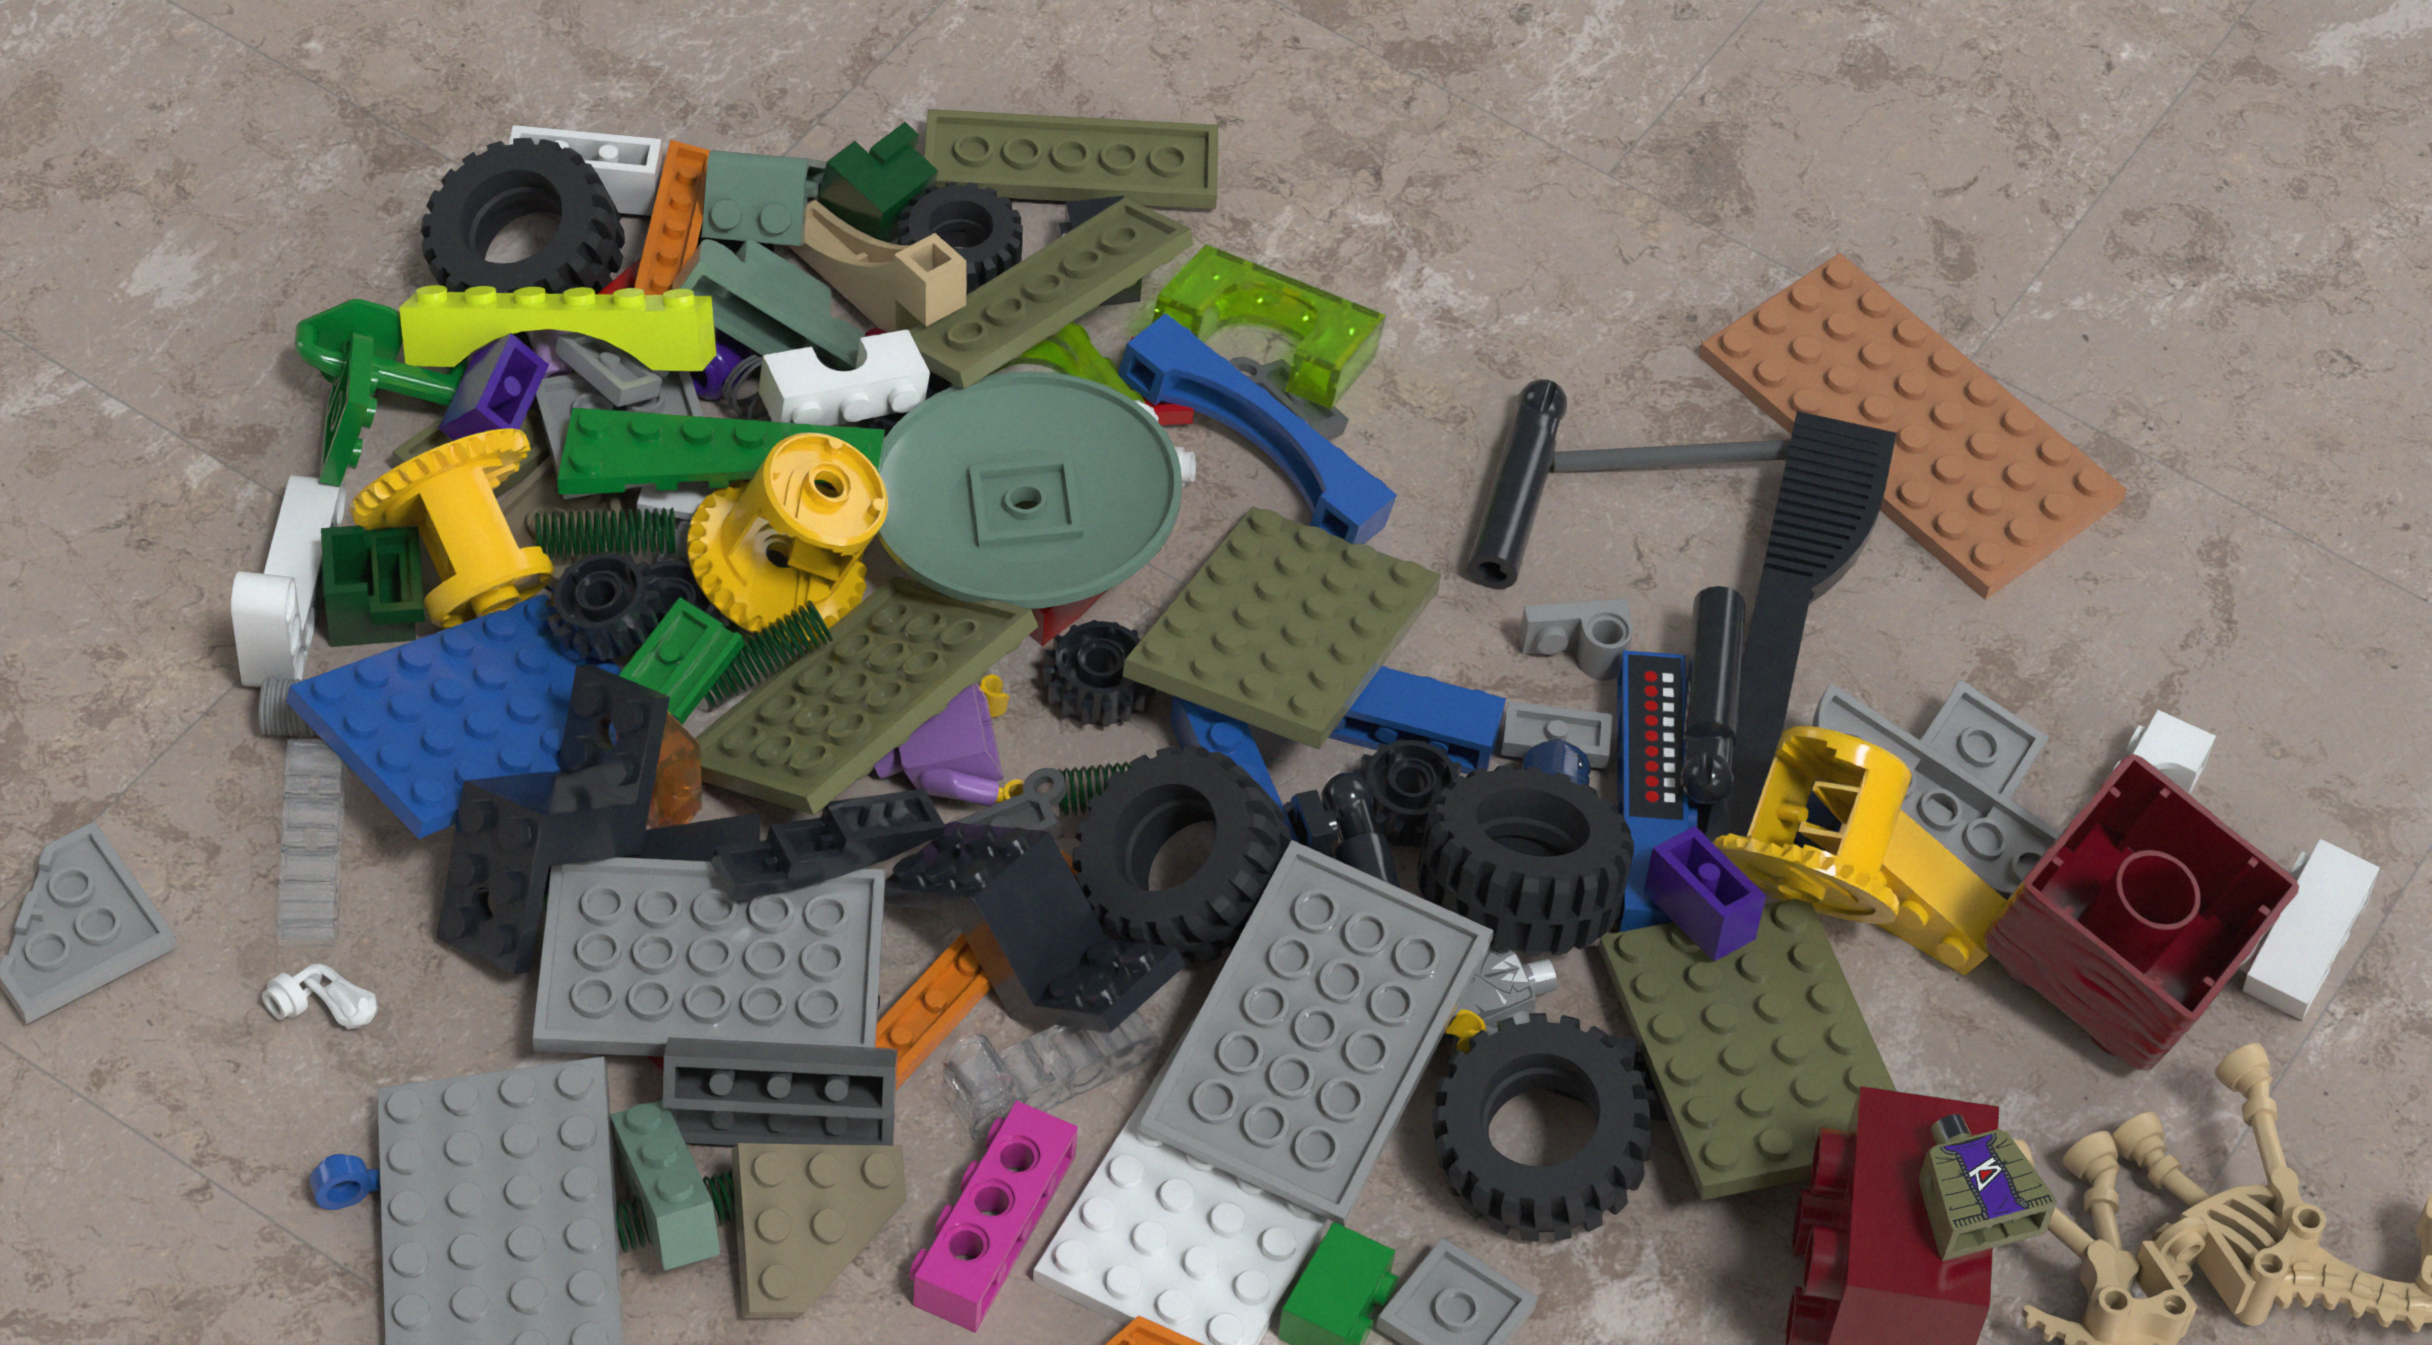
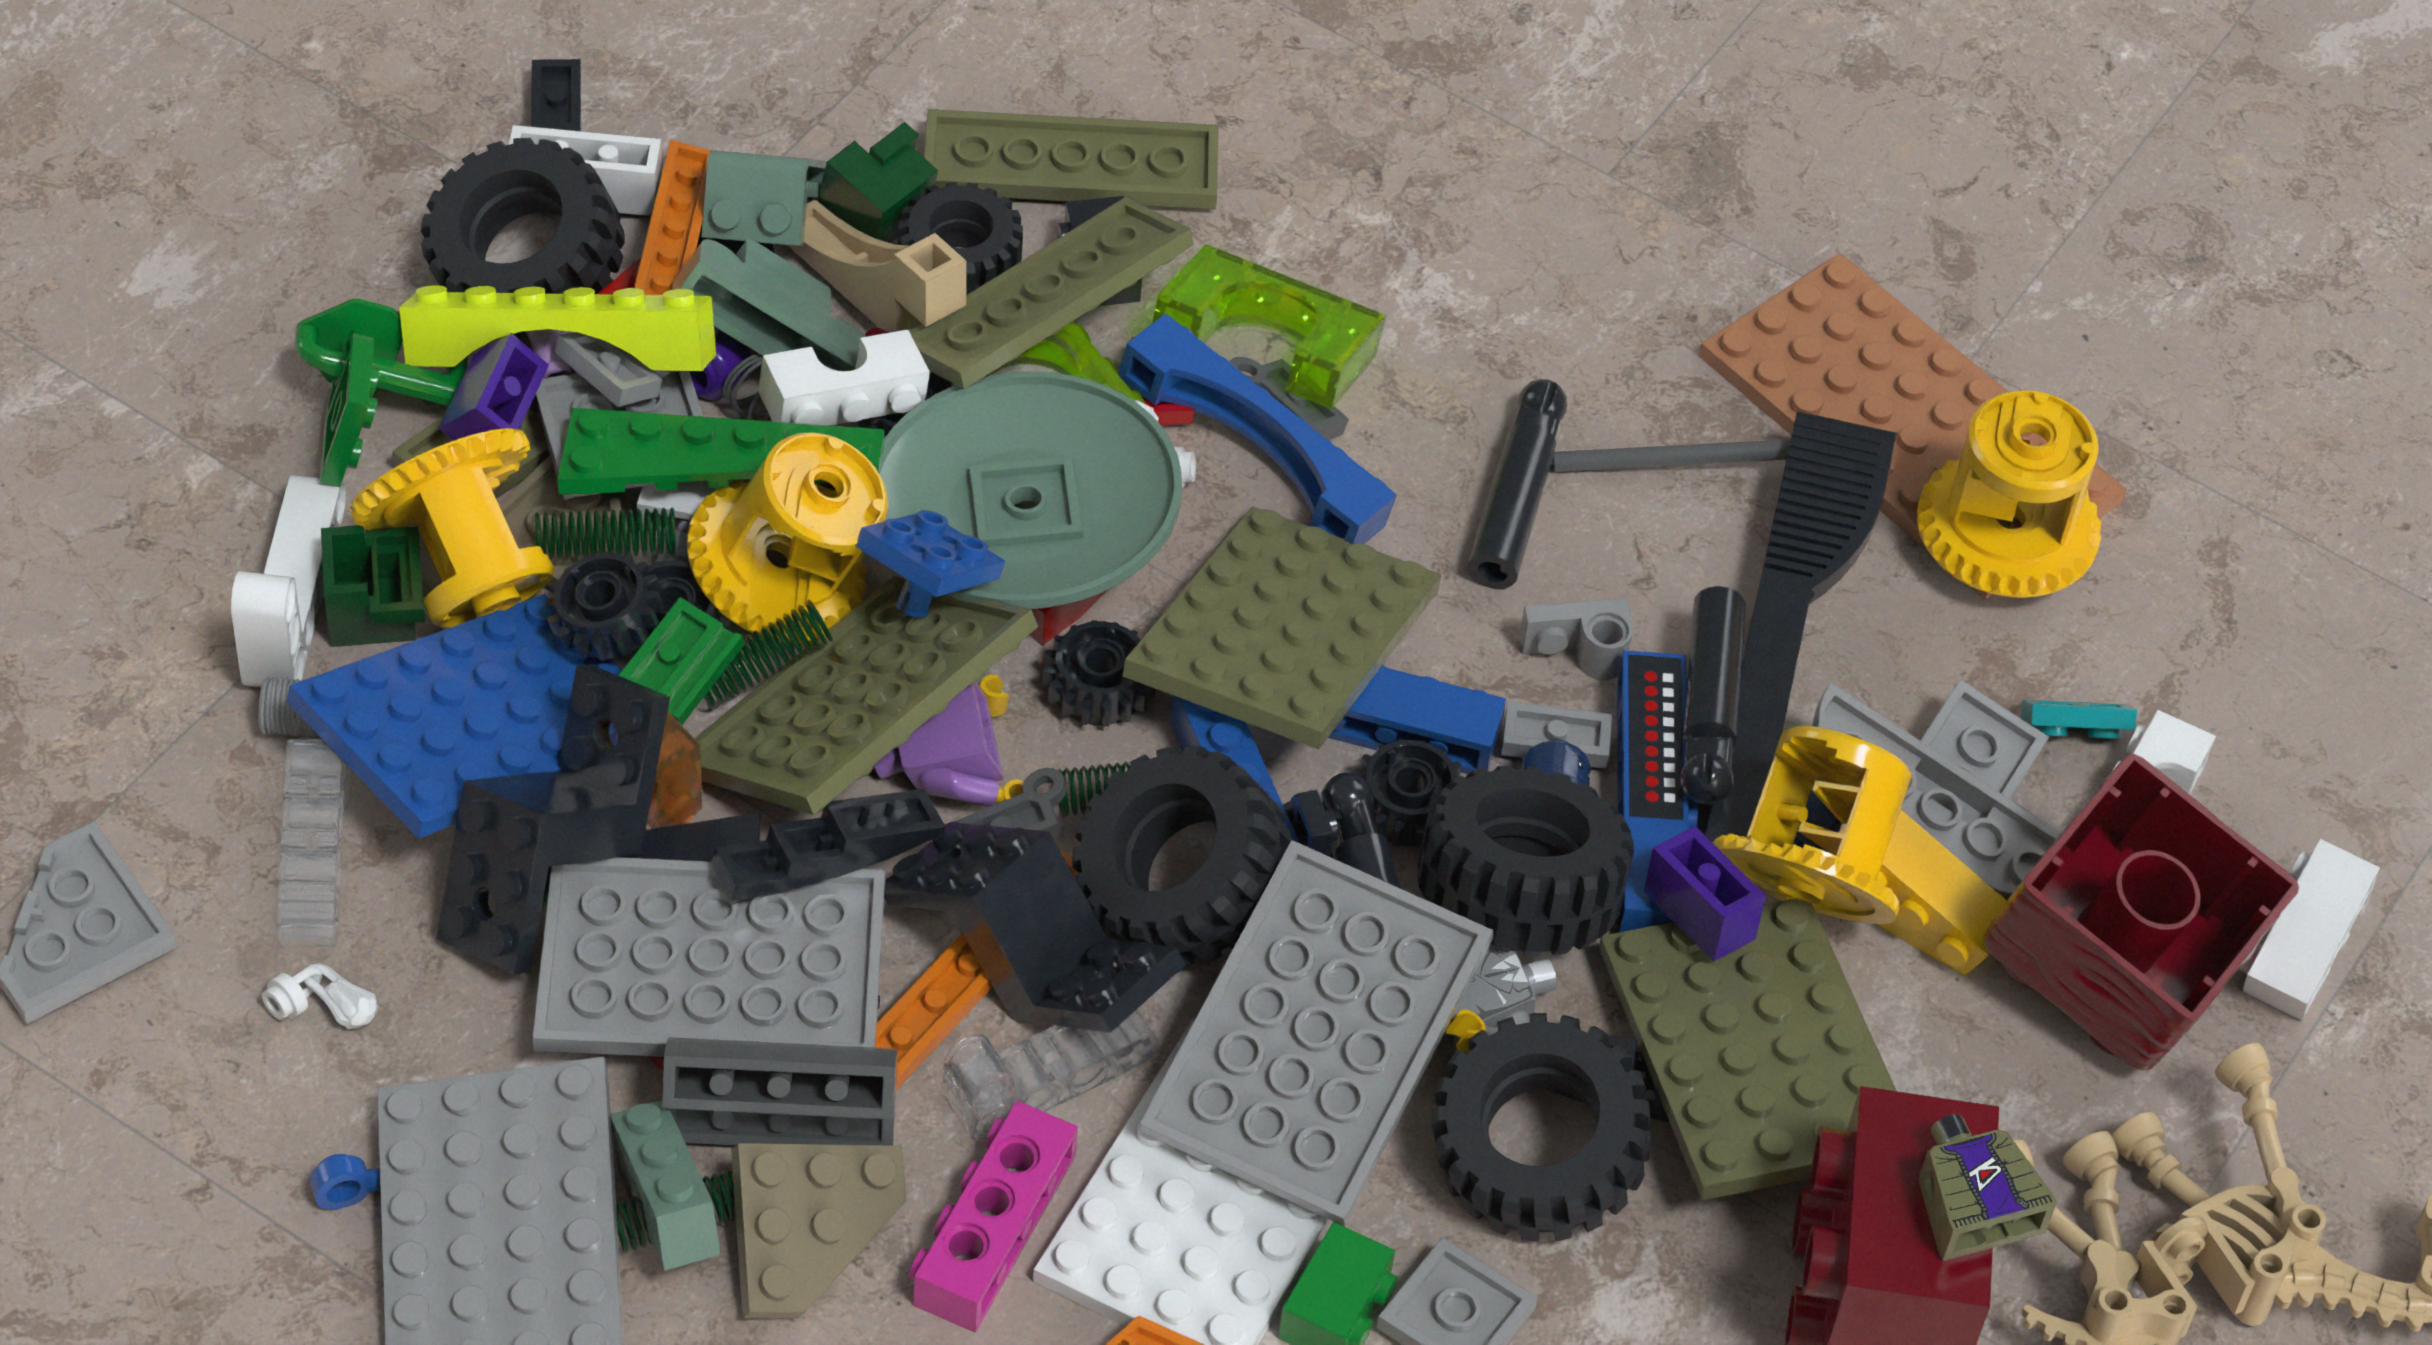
(556, 94): none -> black plate
(930, 558): none -> blue plate
(2009, 479): none -> yellow piece
(2101, 719): none -> teal plate

